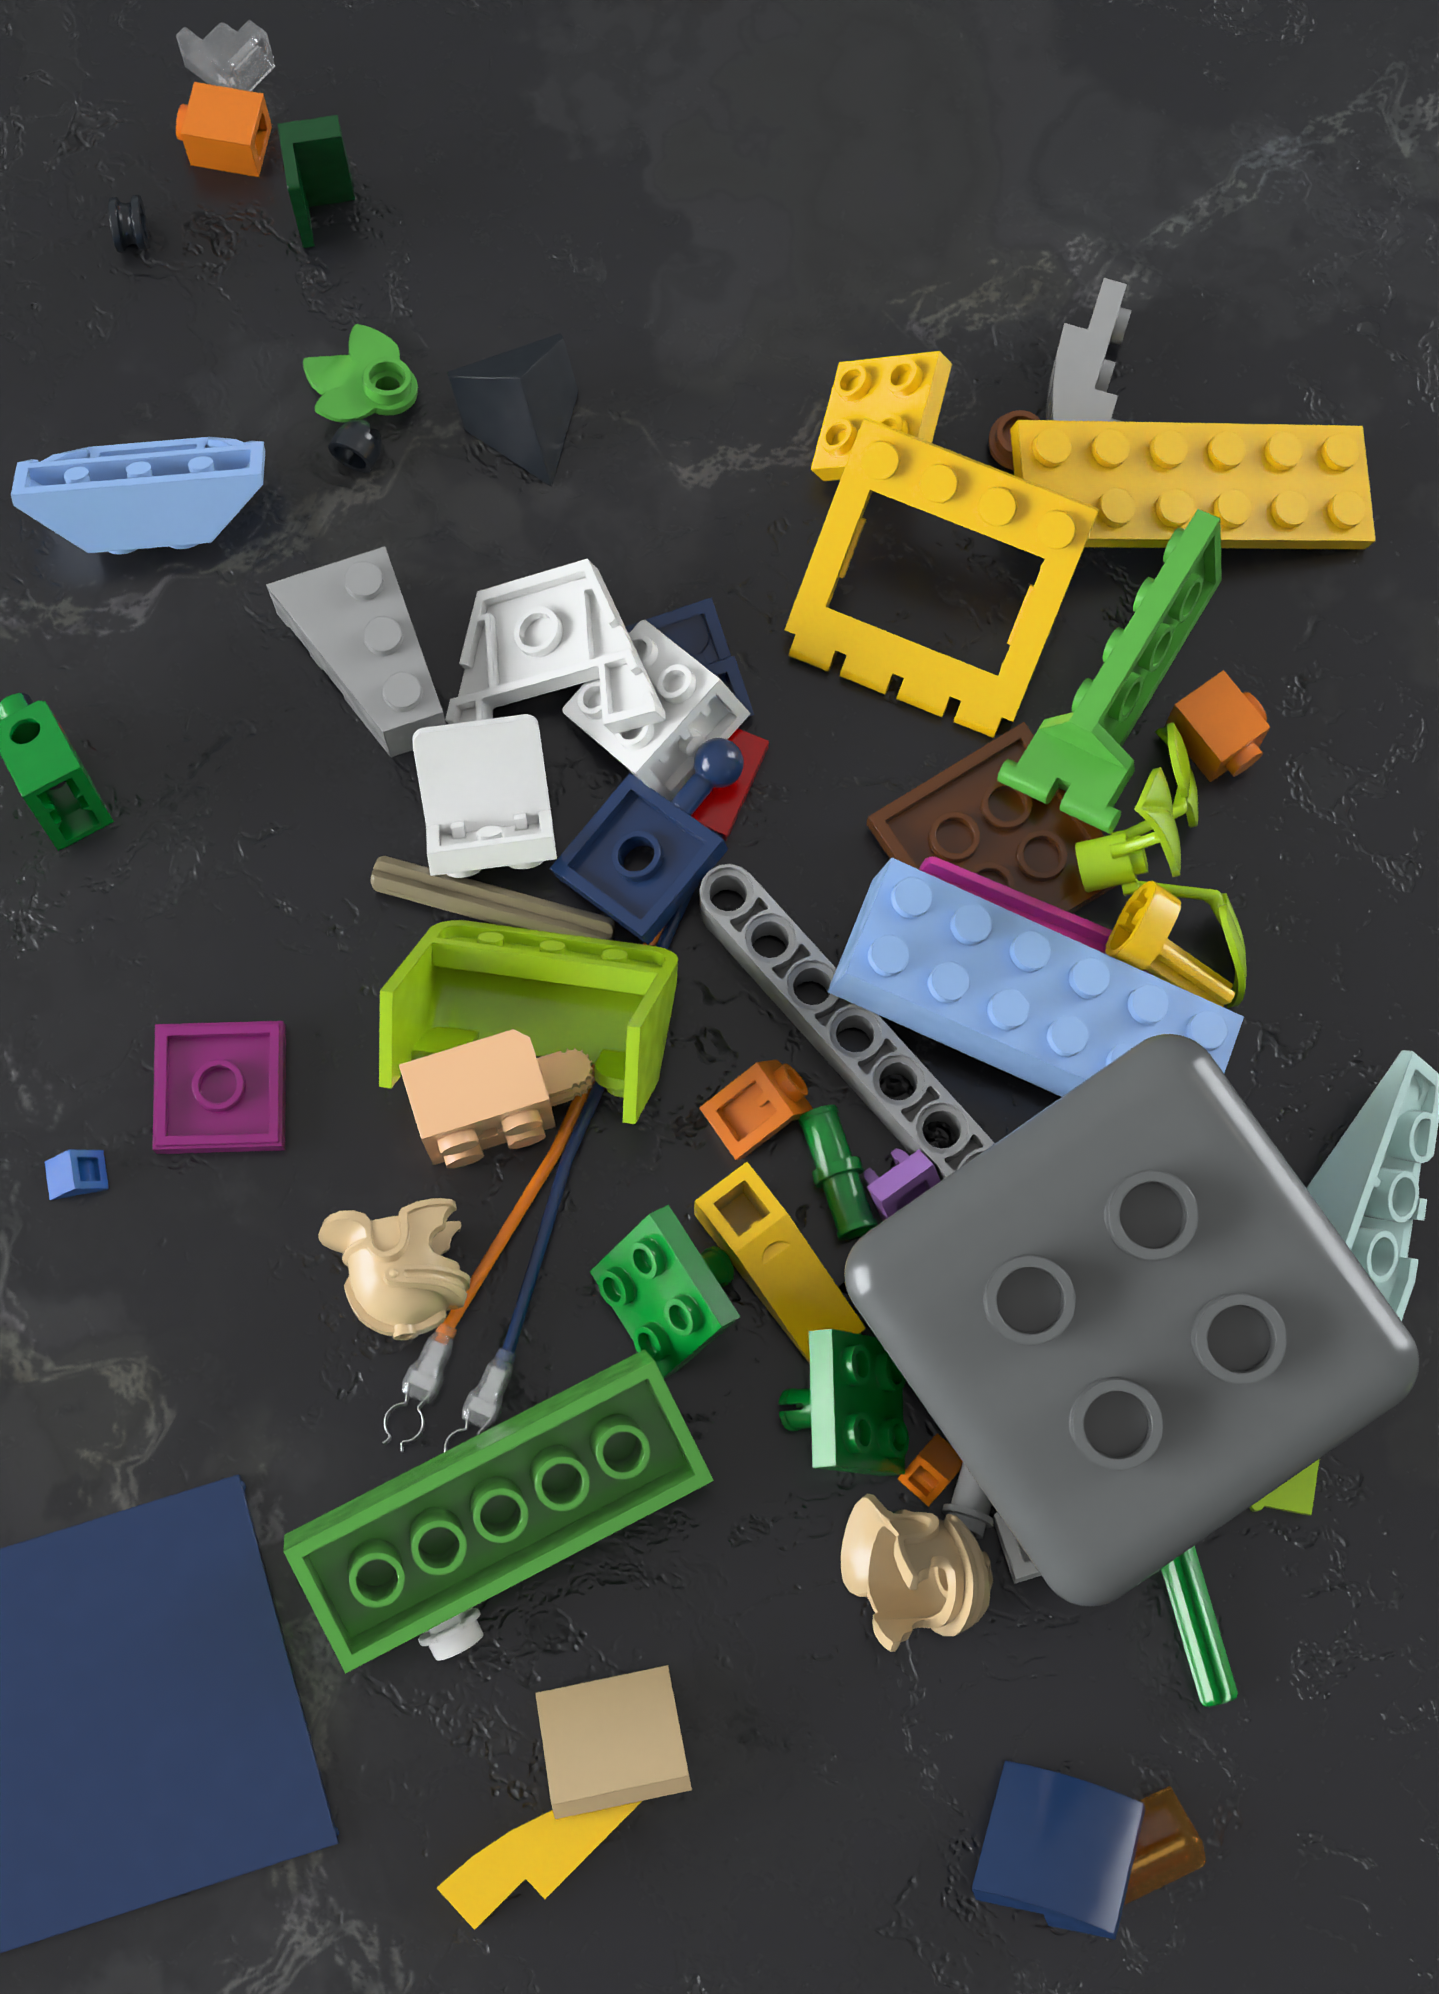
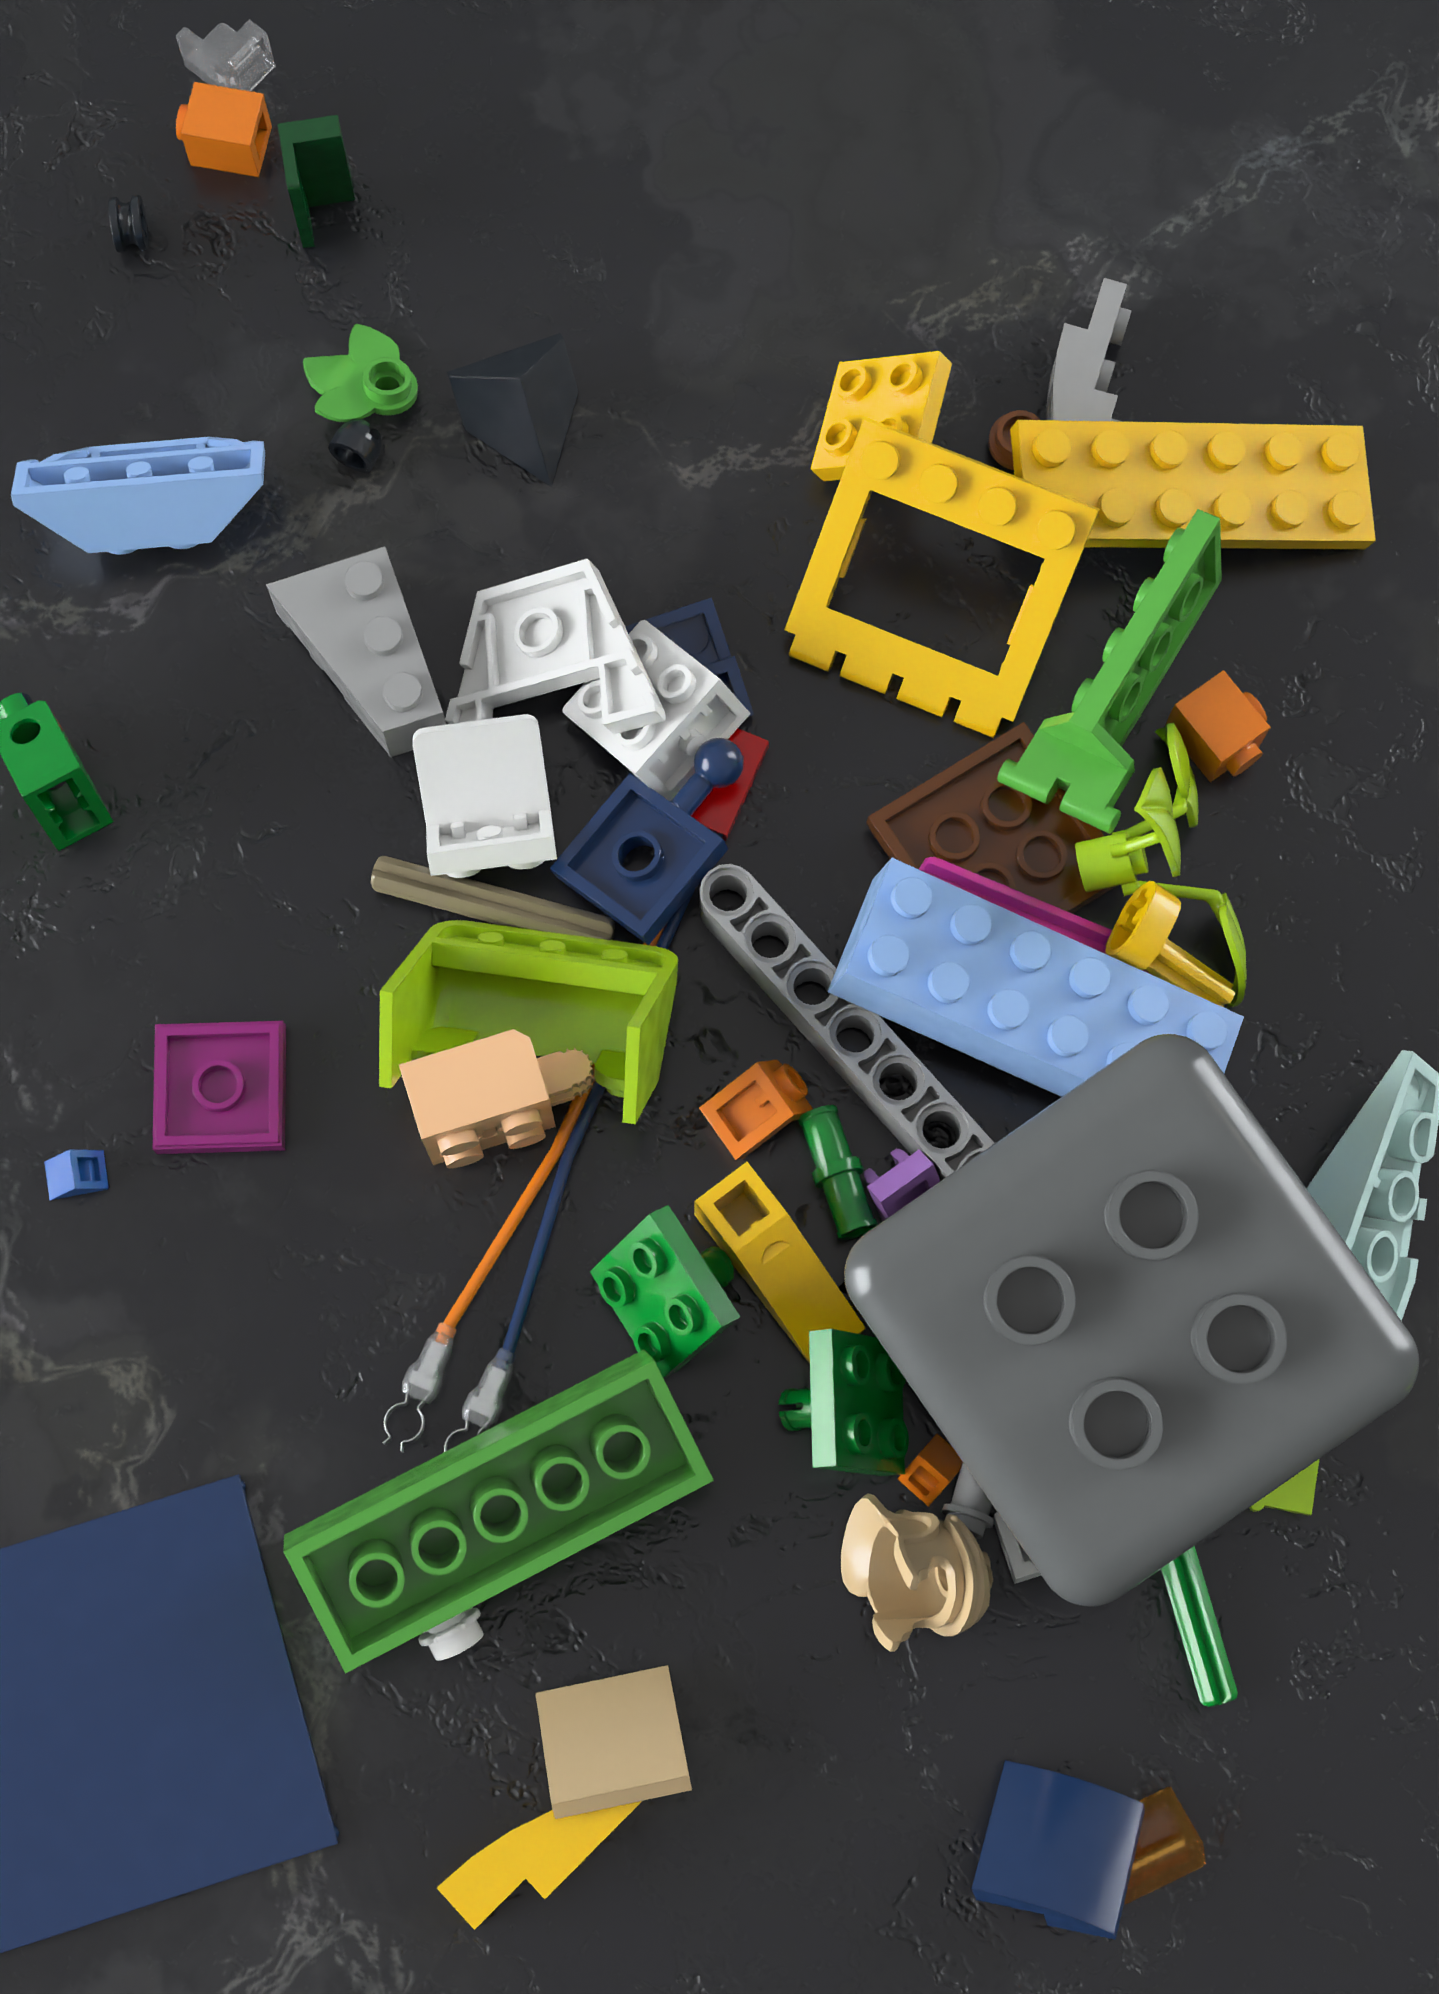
(397, 1266): tan helmet -> none

